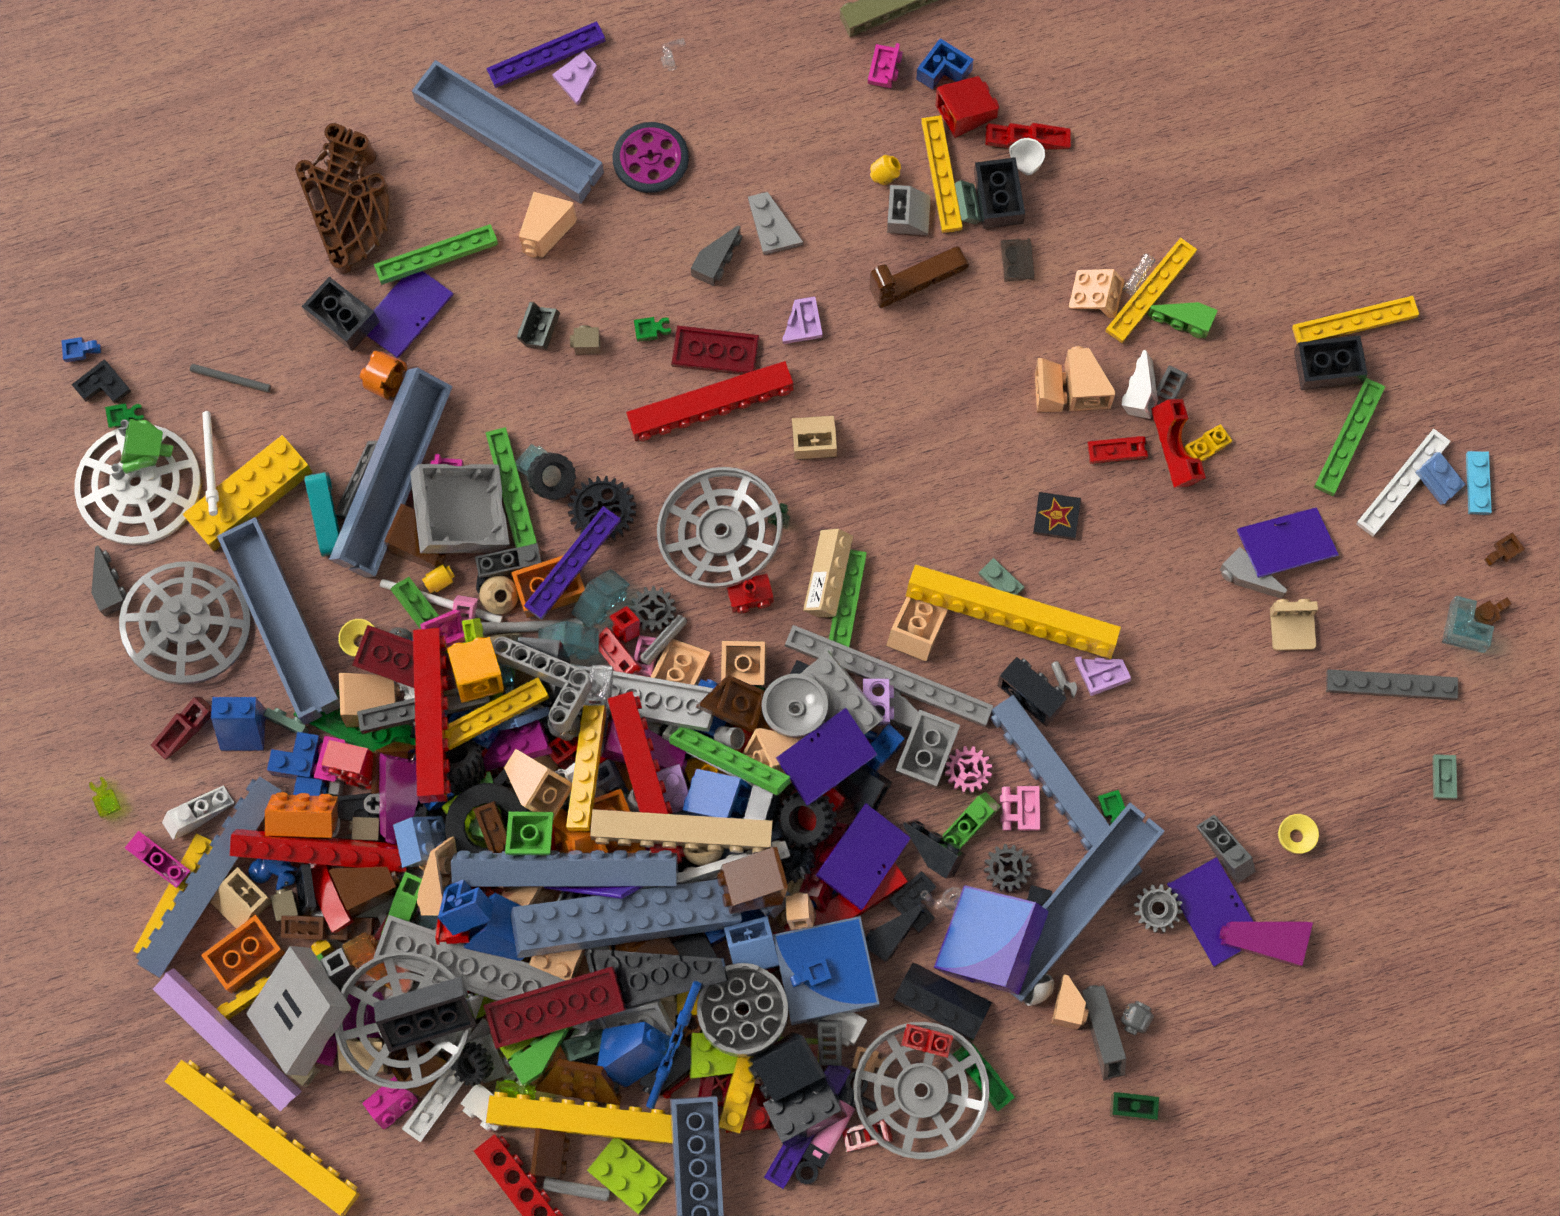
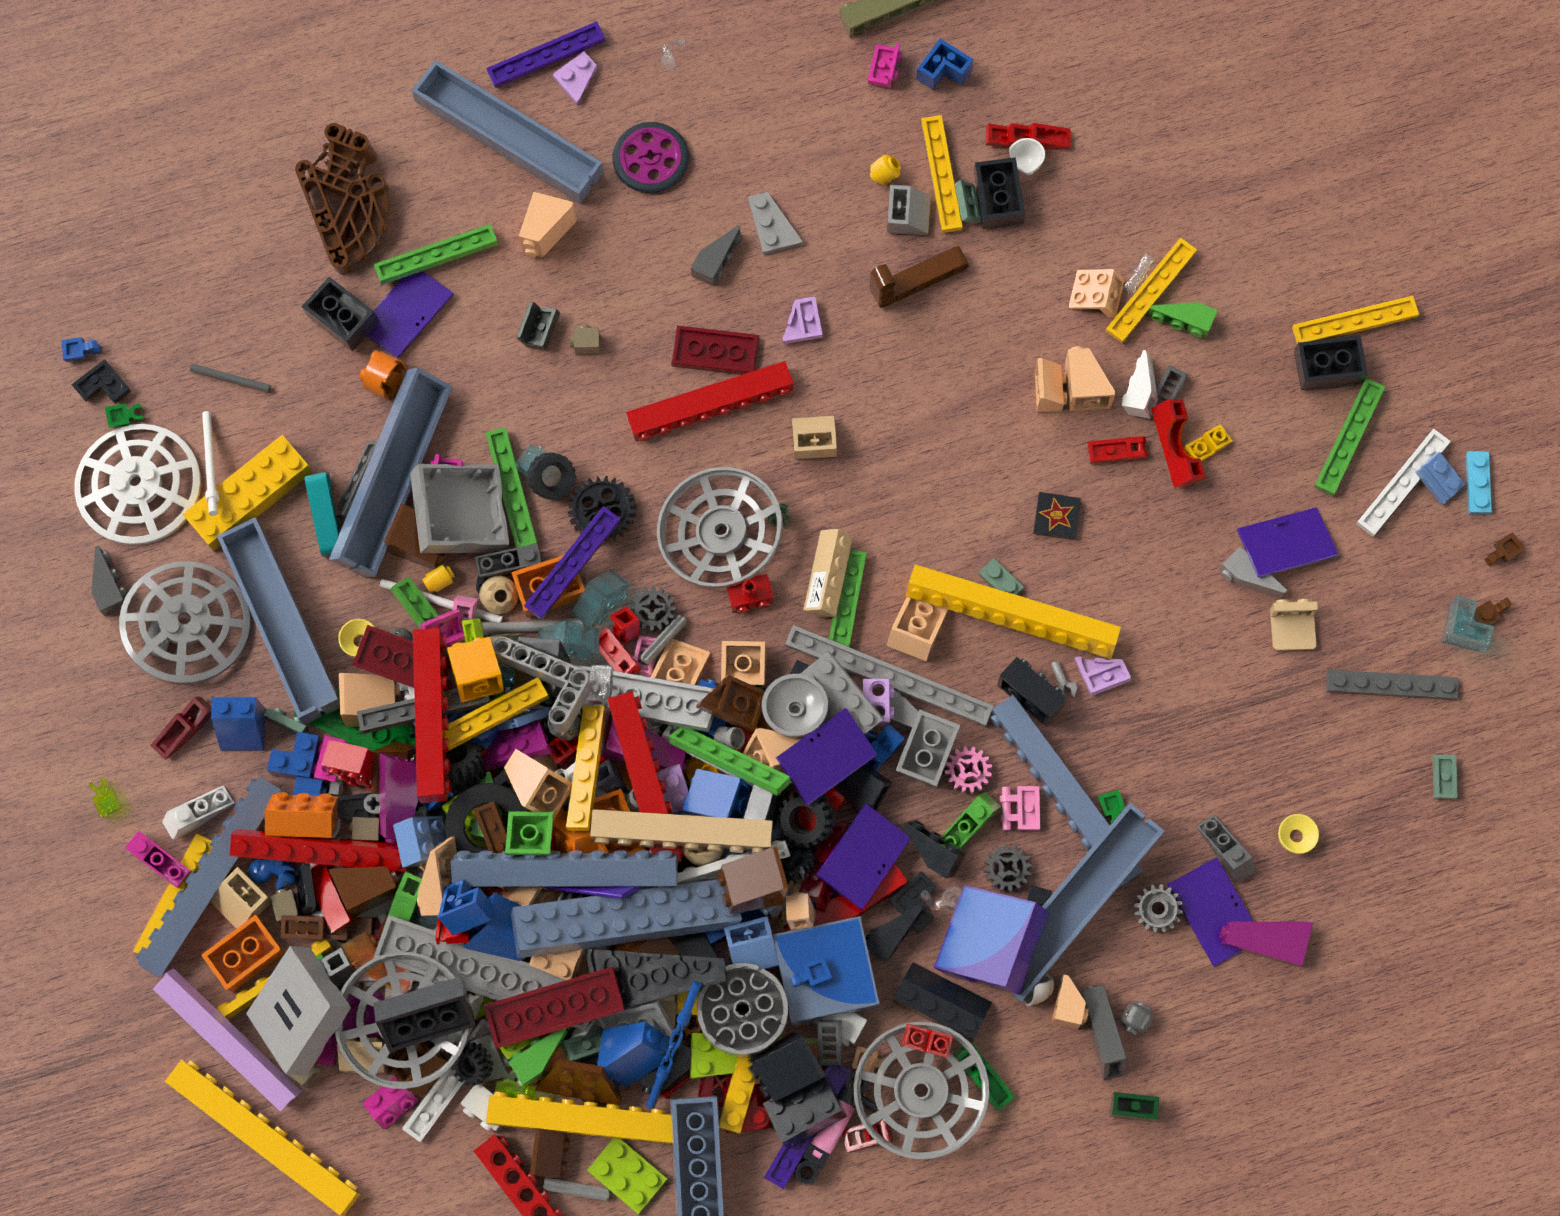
(140, 447): bright green torso -> none
(647, 328): green plate -> none
(966, 105): red slope -> none
(1017, 260): clear smoke plate -> none

